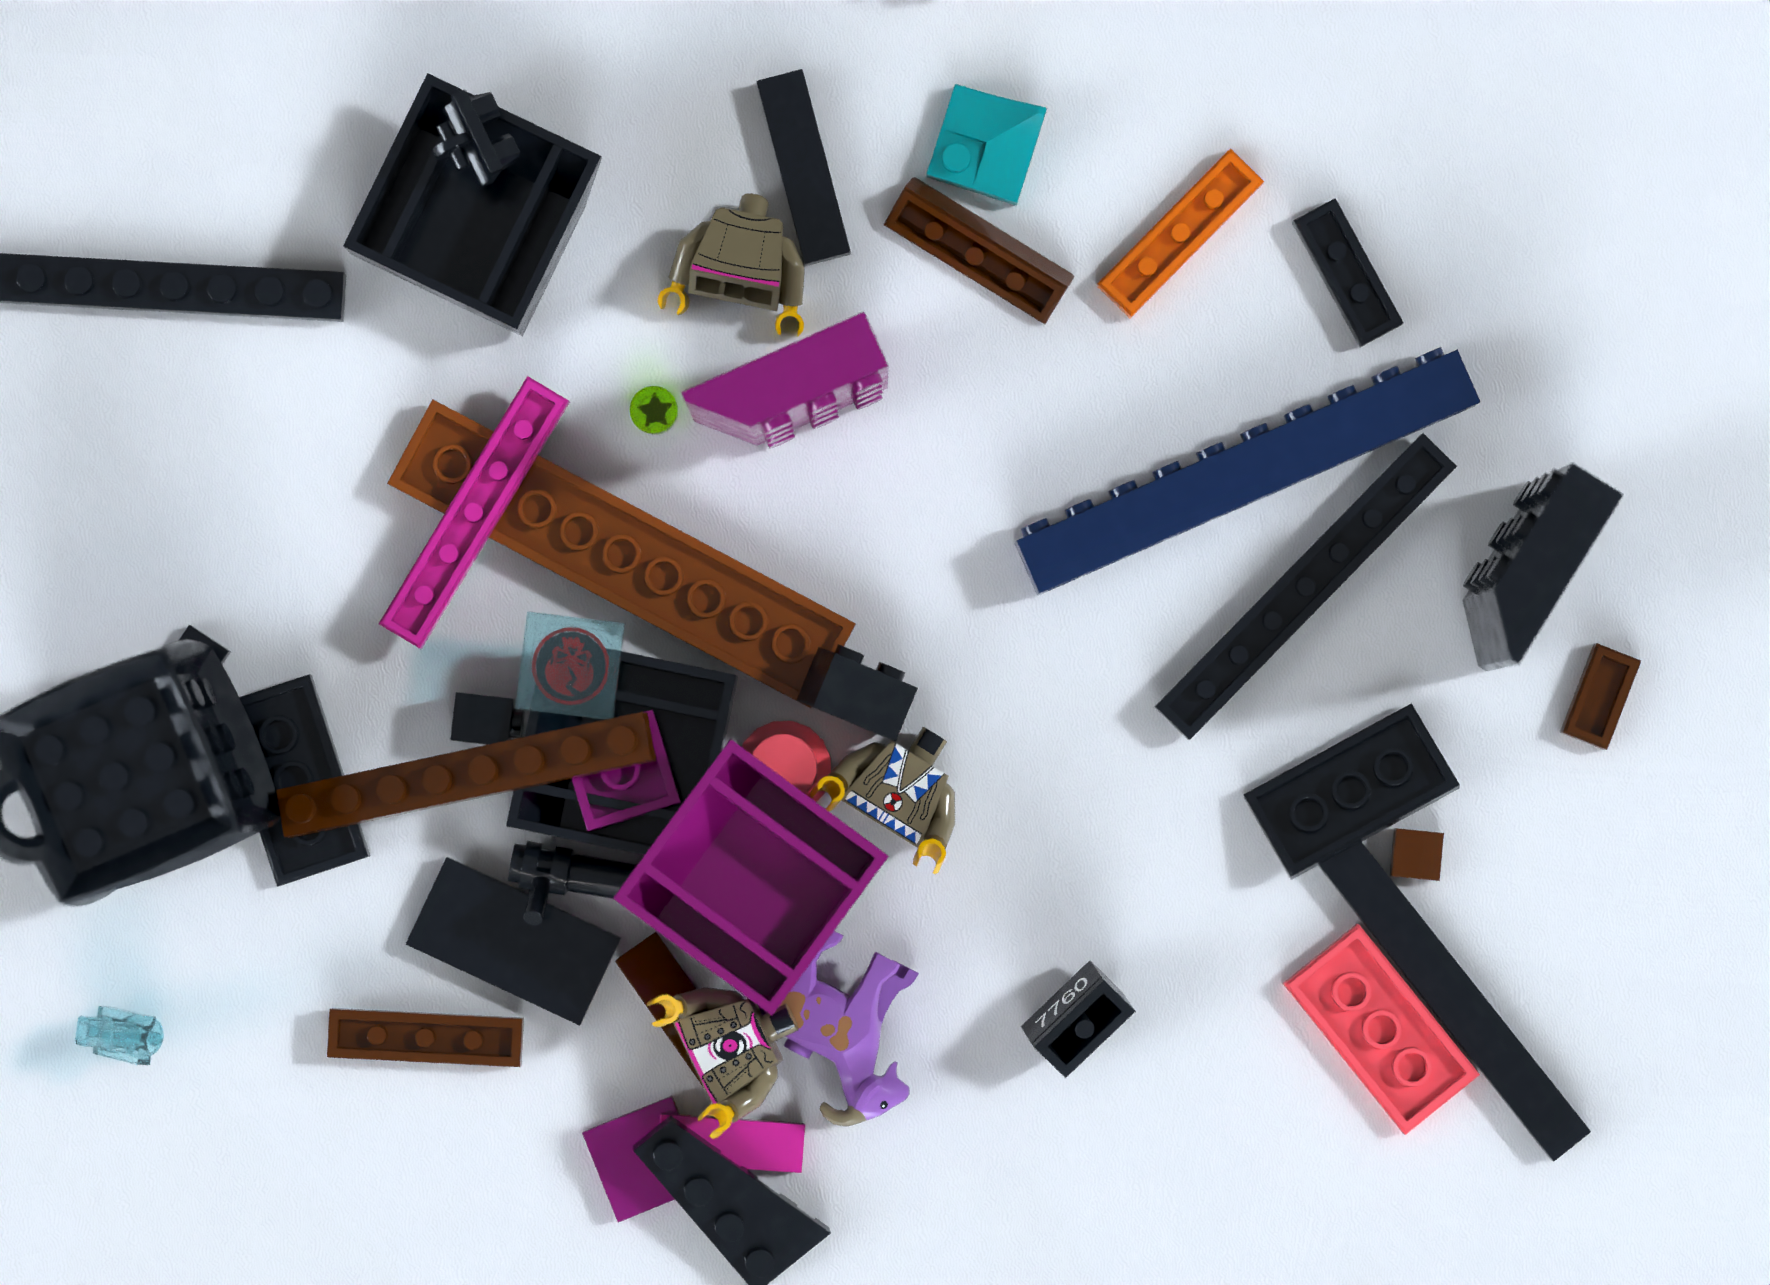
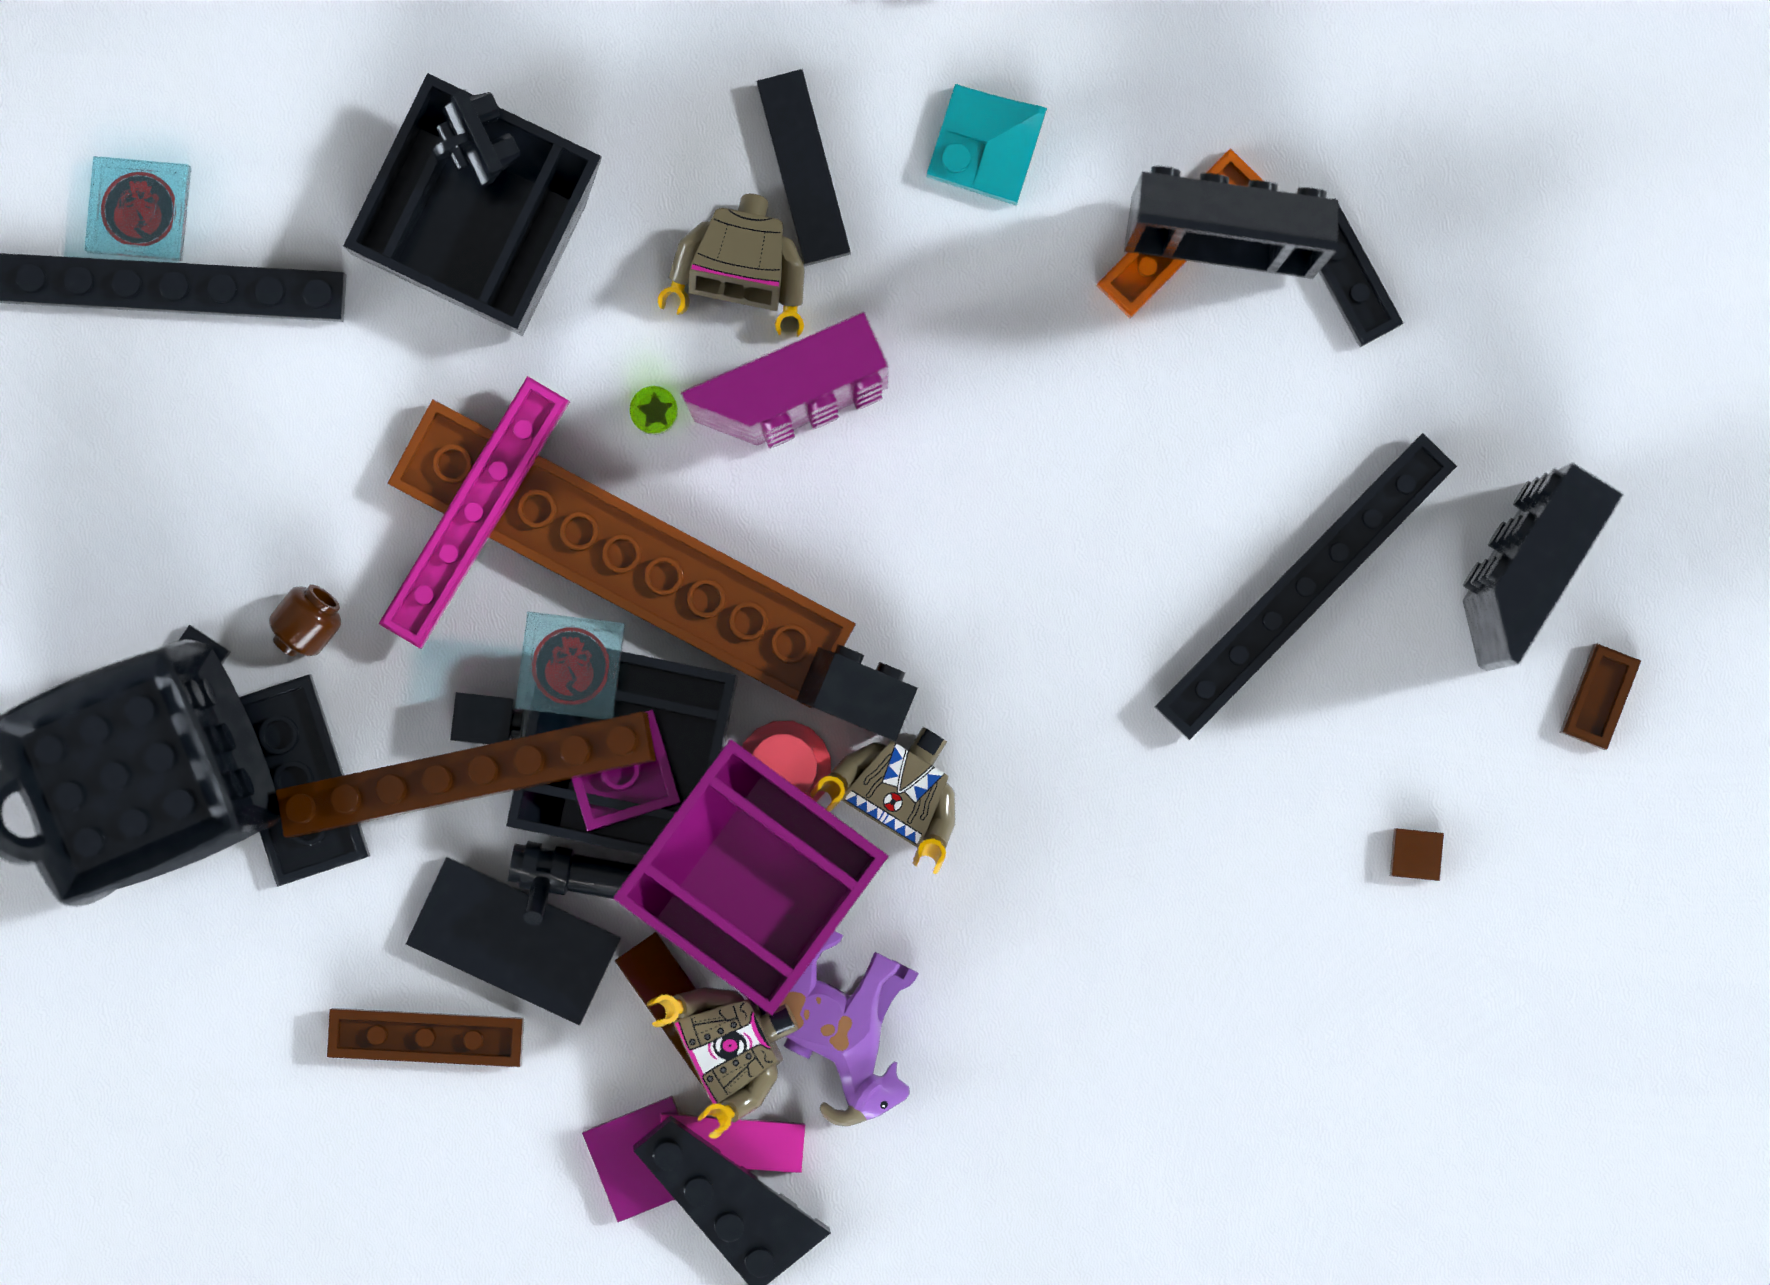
(120, 1034): clear light blue hips -> none
(137, 208): none -> clear light blue tile
(305, 621): none -> reddish brown head
(978, 250): reddish brown slope -> none
(1077, 1019): black brick -> none
(1232, 223): none -> black slope
(1247, 471): dark blue brick -> none
(1351, 791): black tile -> none
(1381, 1029): coral tile -> none
(1455, 1000): black tile -> none

